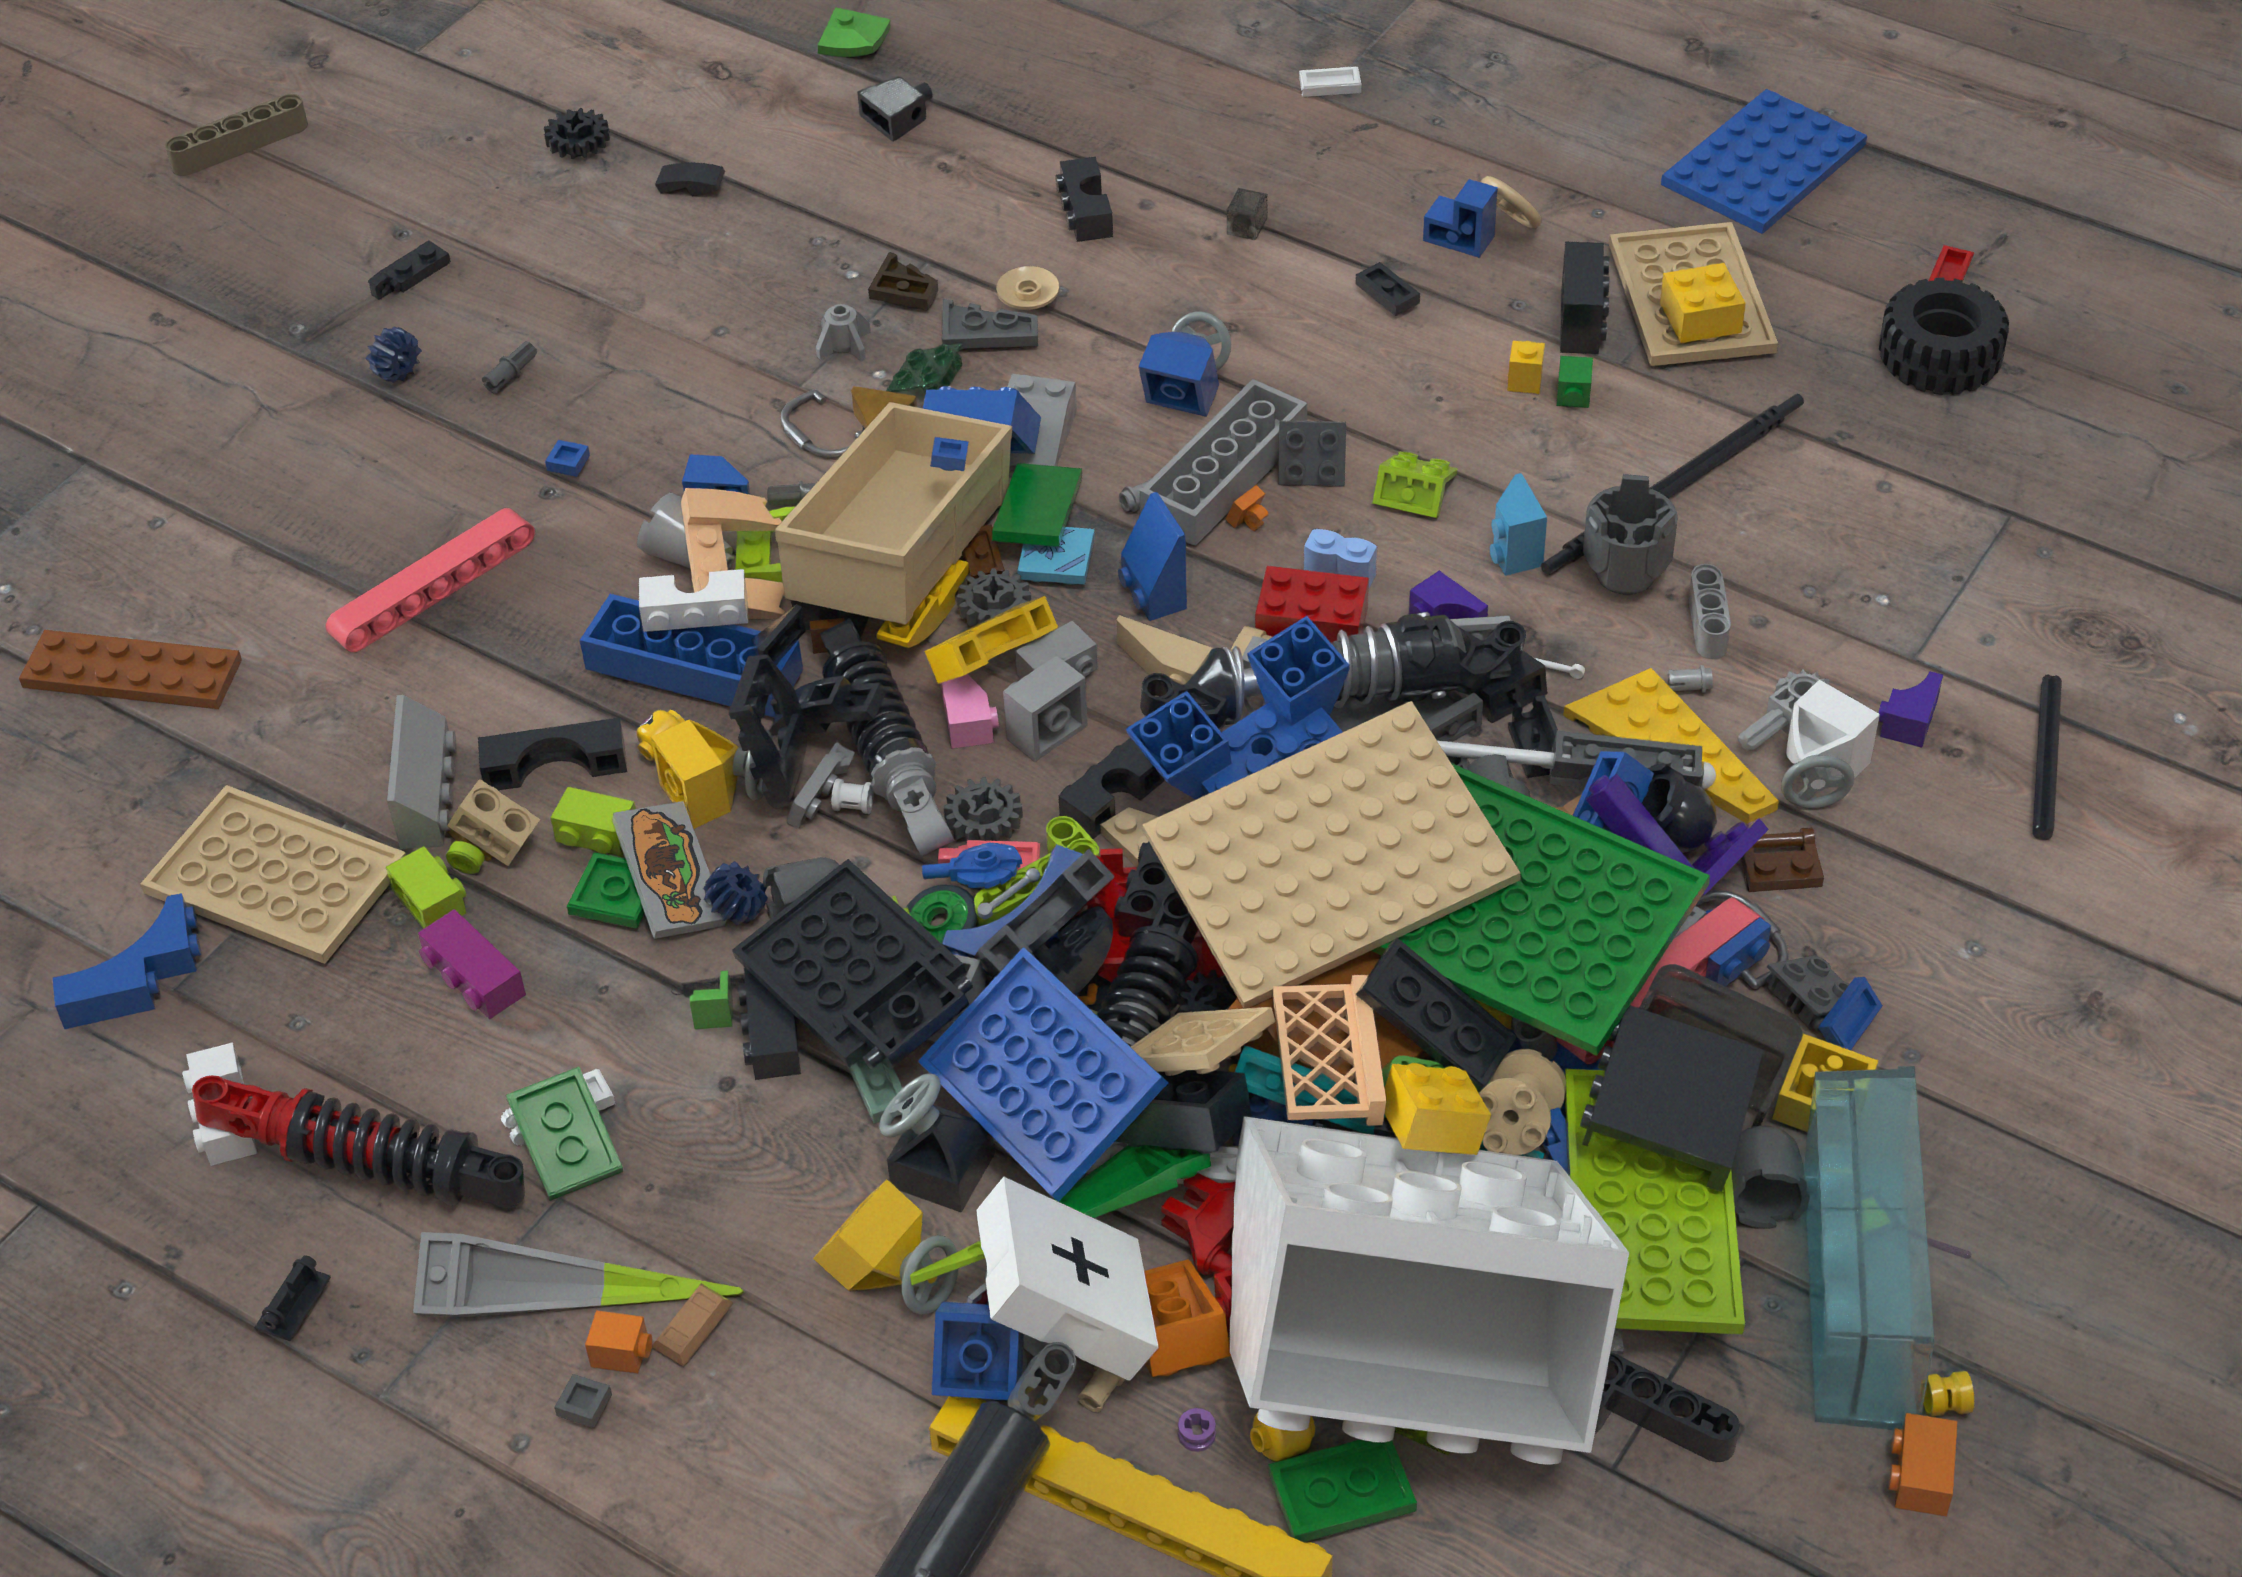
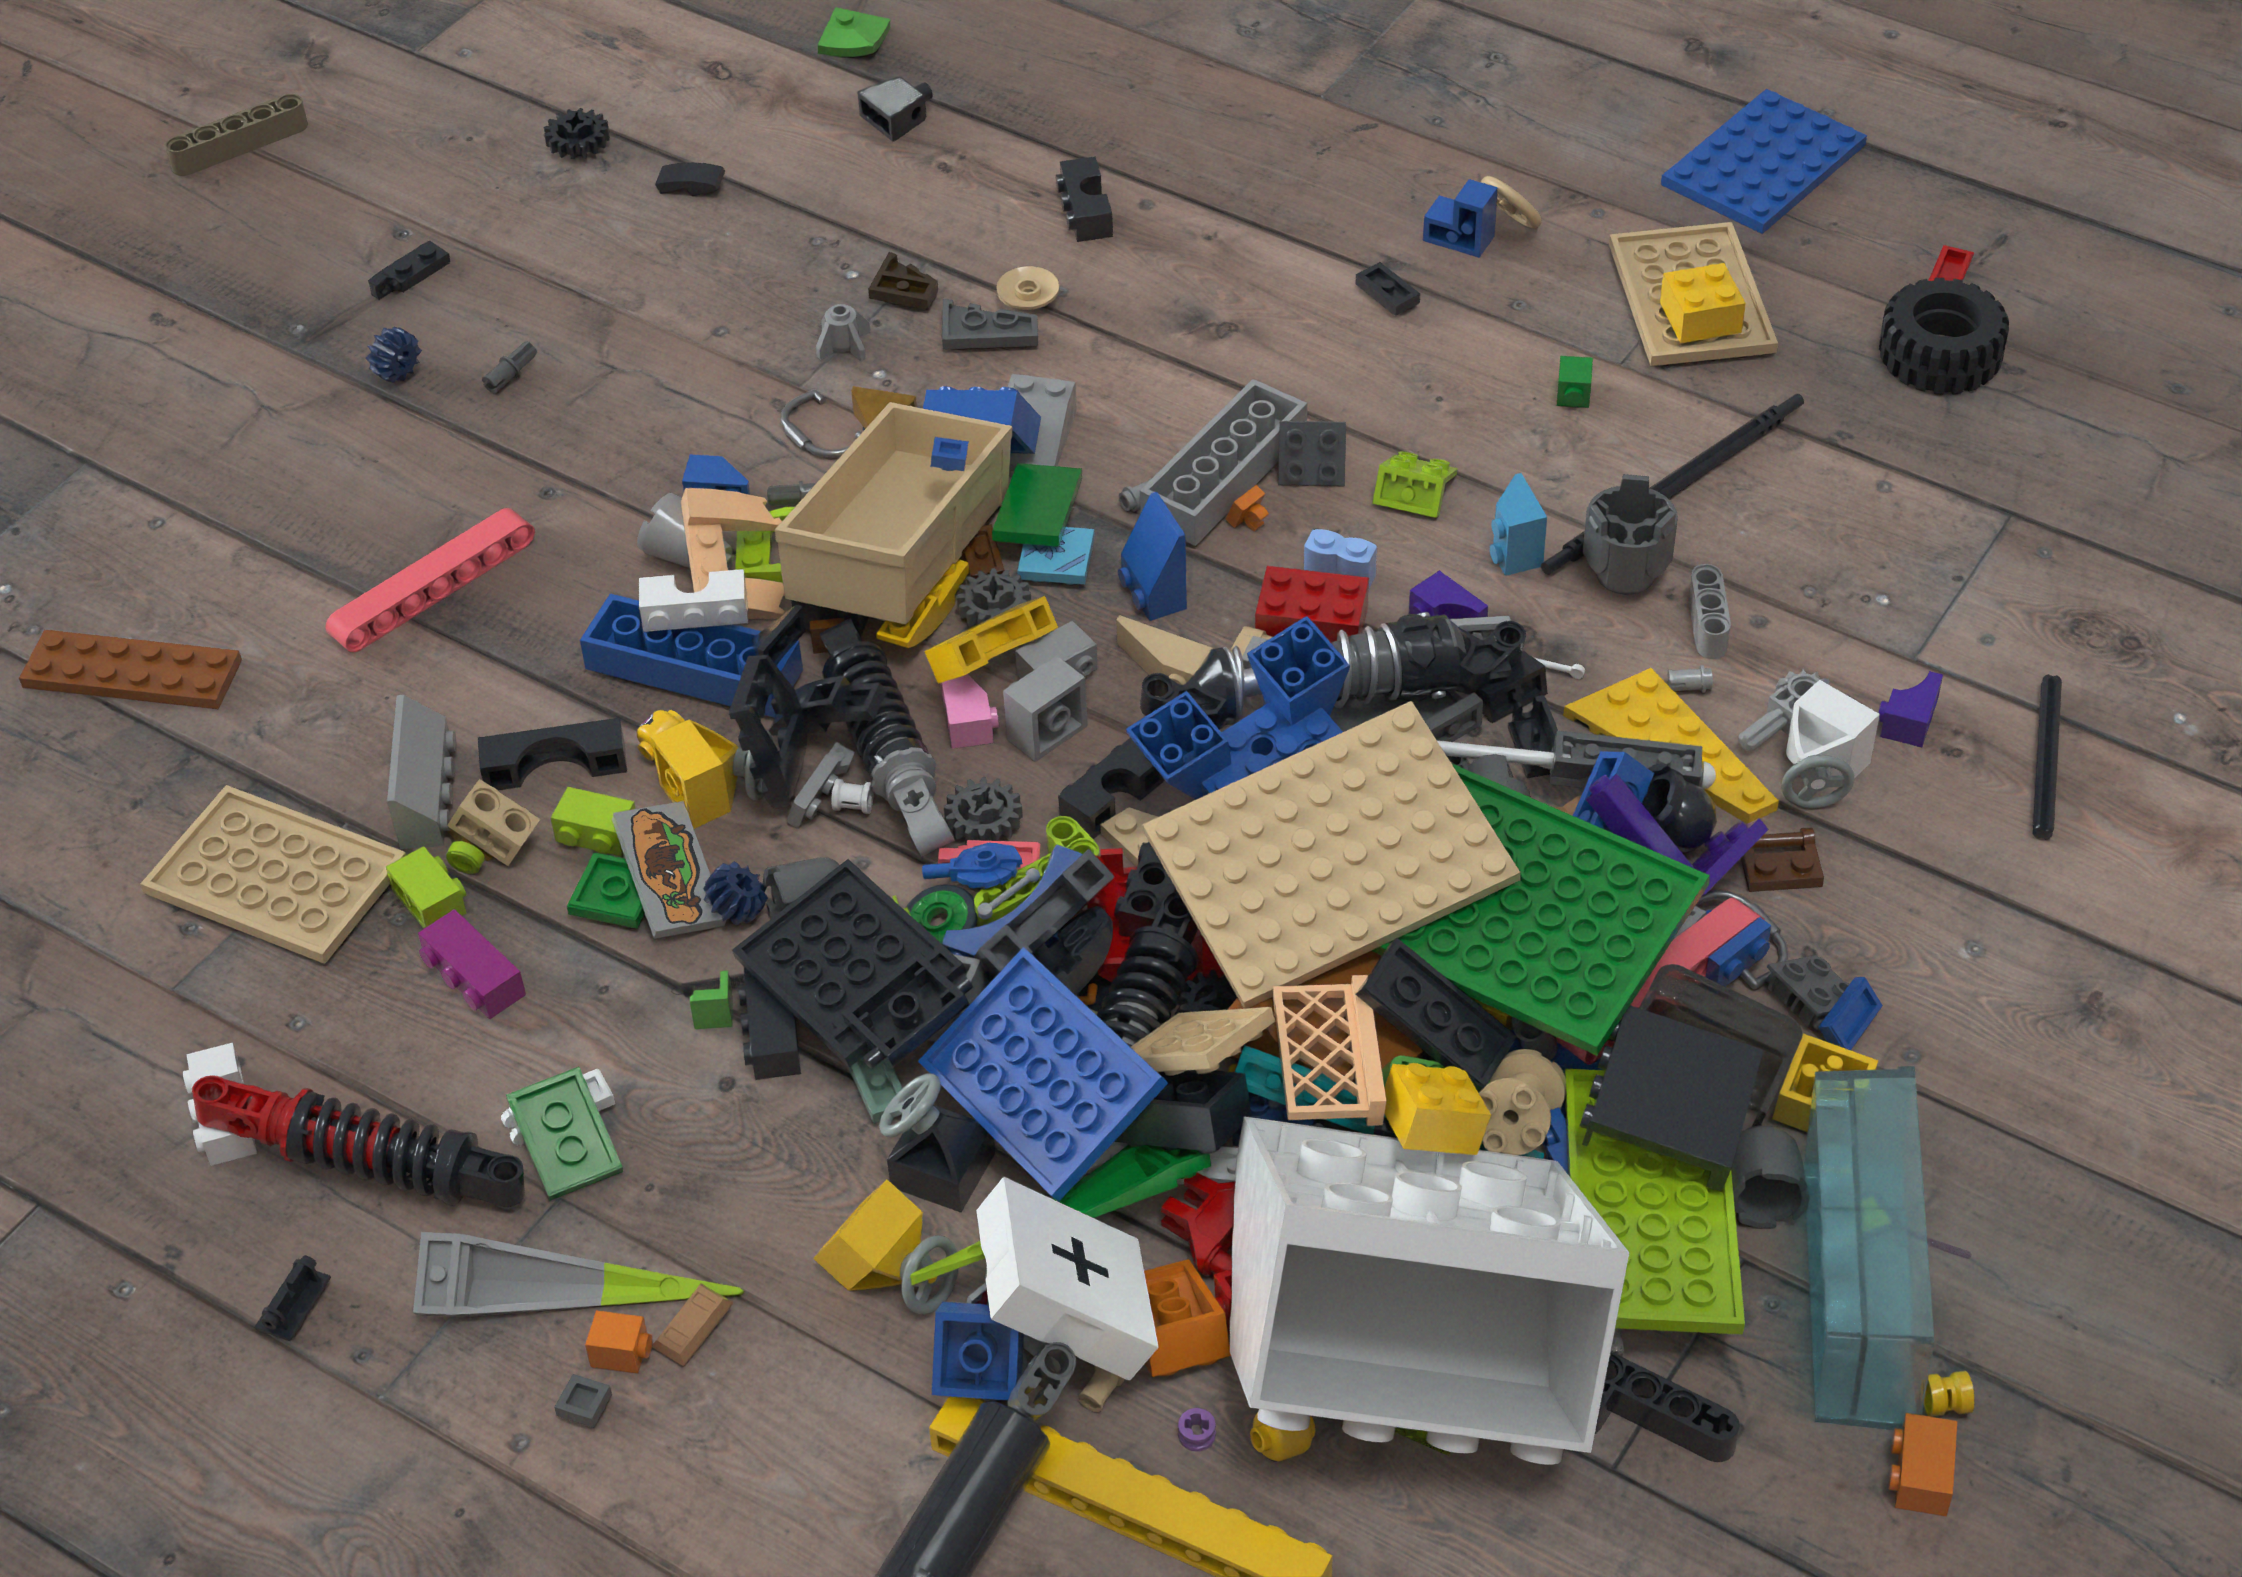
(131, 978): blue arch -> none
(567, 458): blue plate -> none
(928, 369): clear green hinge -> none
(1181, 366): blue piece -> none
(1247, 214): clear smoke brick -> none
(1330, 81): white tile -> none
(1341, 1488): green plate -> none
(1526, 367): yellow brick -> none
(1584, 297): black brick -> none

